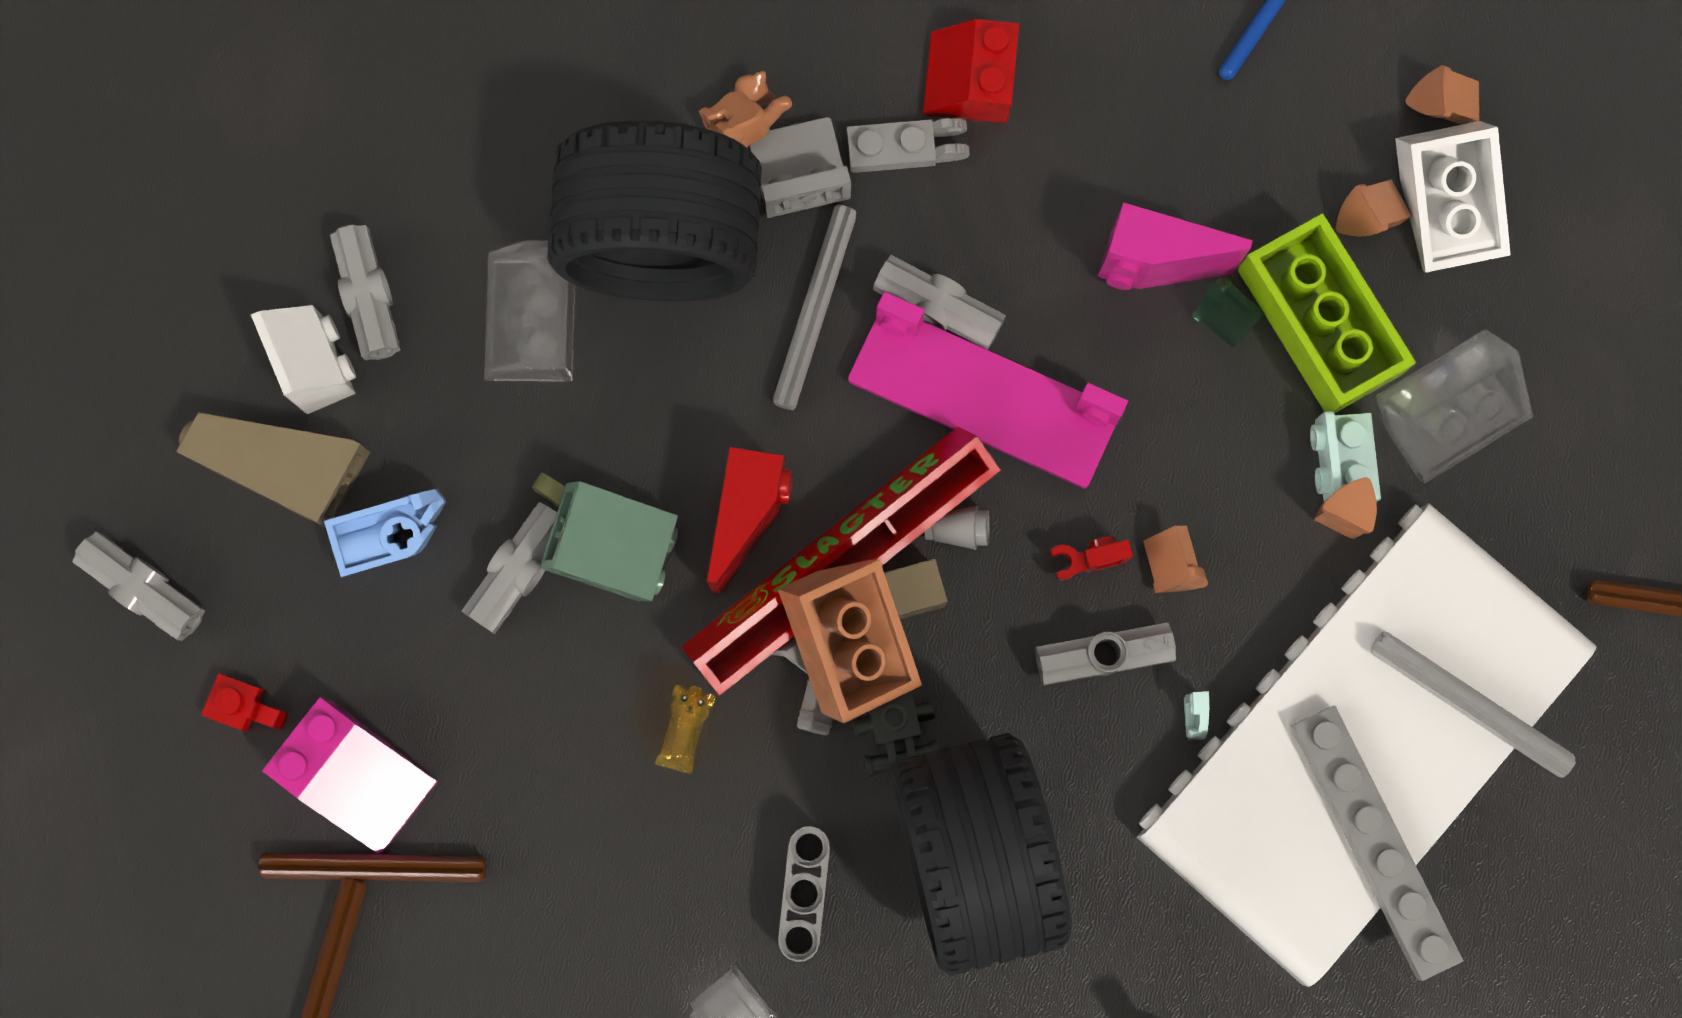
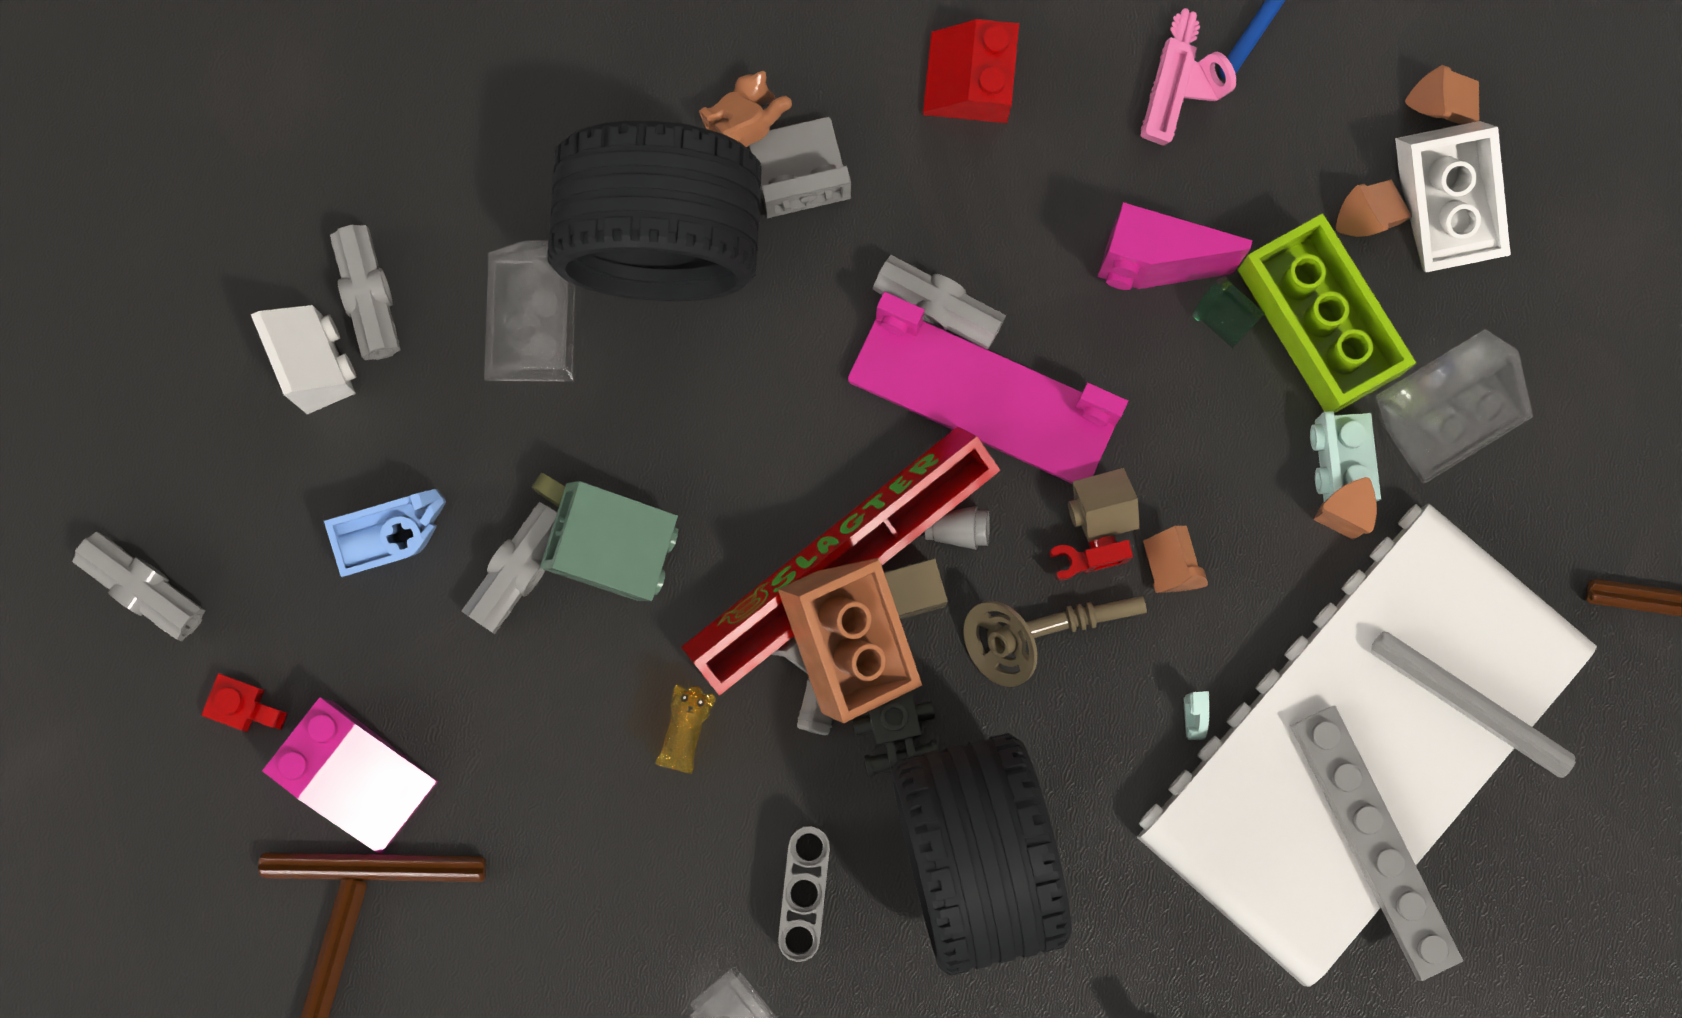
(284, 465): dark tan slope -> none
(748, 507): red slope -> none
(814, 307): light grey axle -> none
(904, 144): light grey hinge -> none
(1013, 636): none -> dark tan dish
(1104, 505): none -> dark tan brick
(1133, 650): light grey piece -> none
(1182, 78): none -> bright pink piece

